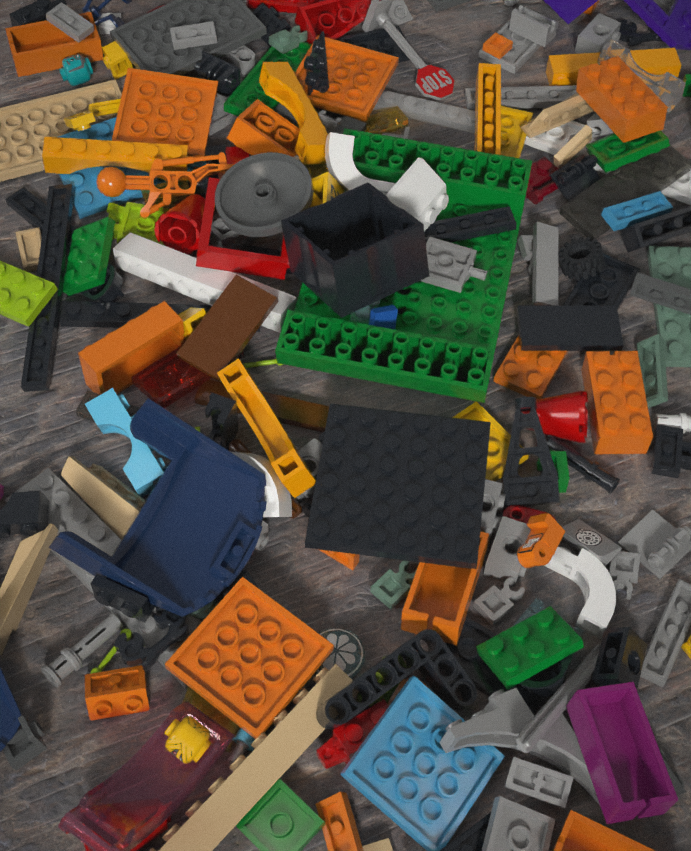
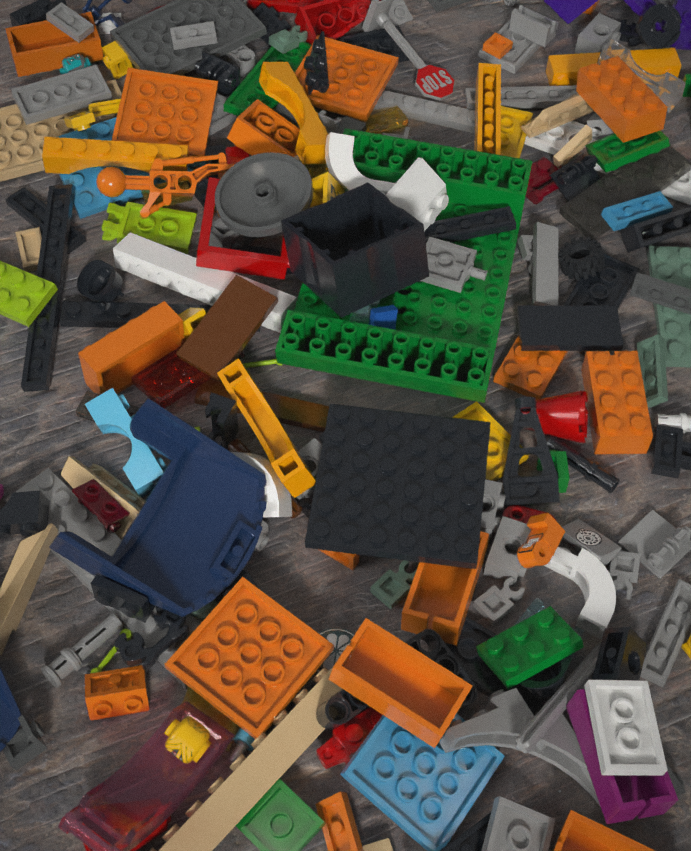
(61, 94): none -> light grey plate
(88, 256): green plate -> none
(101, 504): none -> dark red hinge
(181, 225): red cone -> none
(400, 682): none -> orange piece
(538, 782): light grey hinge -> none
(625, 728): none -> white plate
(671, 26): none -> black plate

